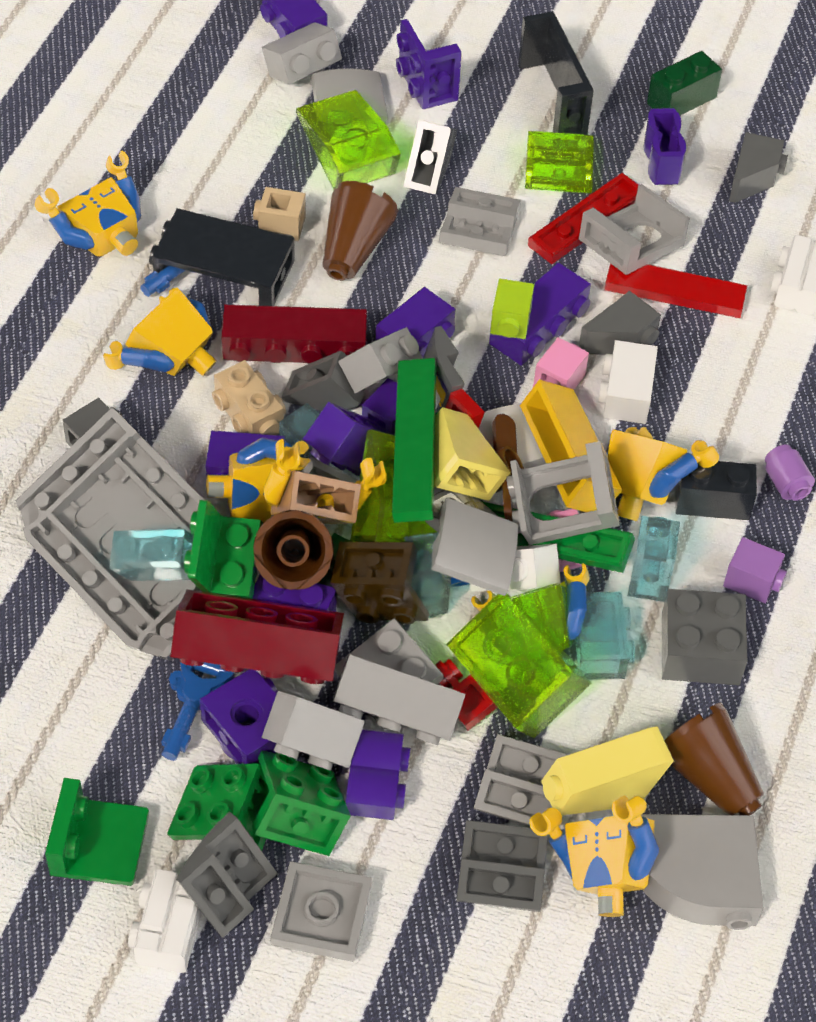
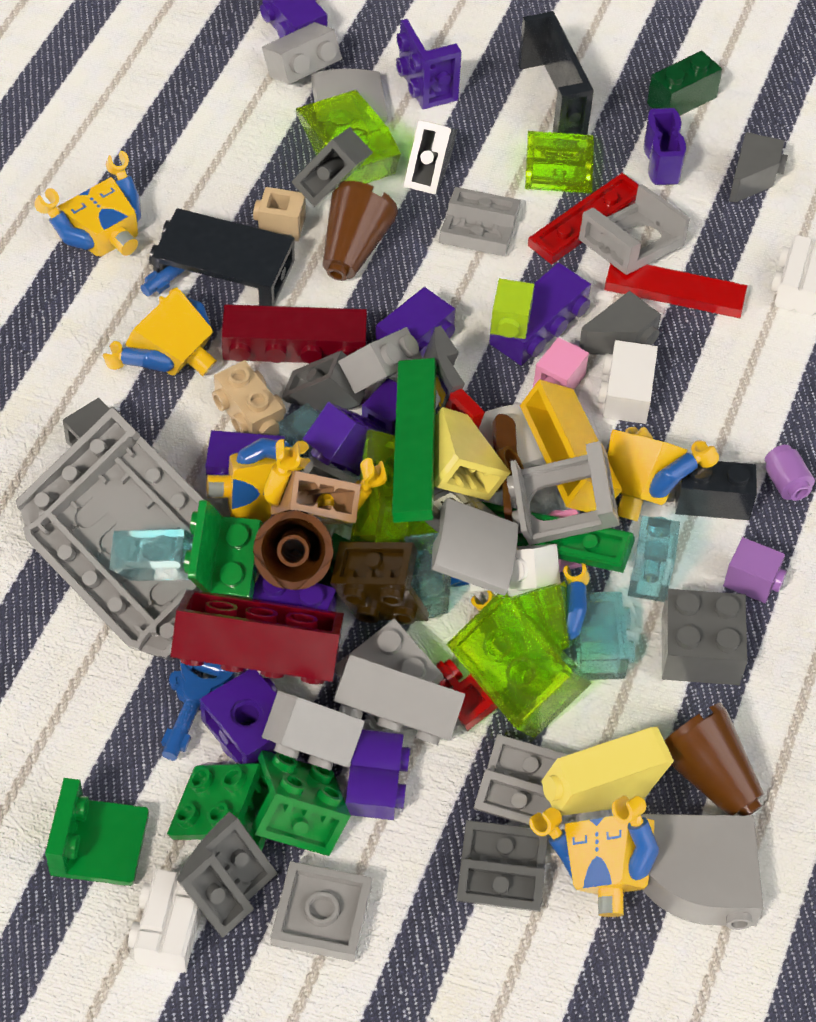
(331, 166): none -> dark grey slope

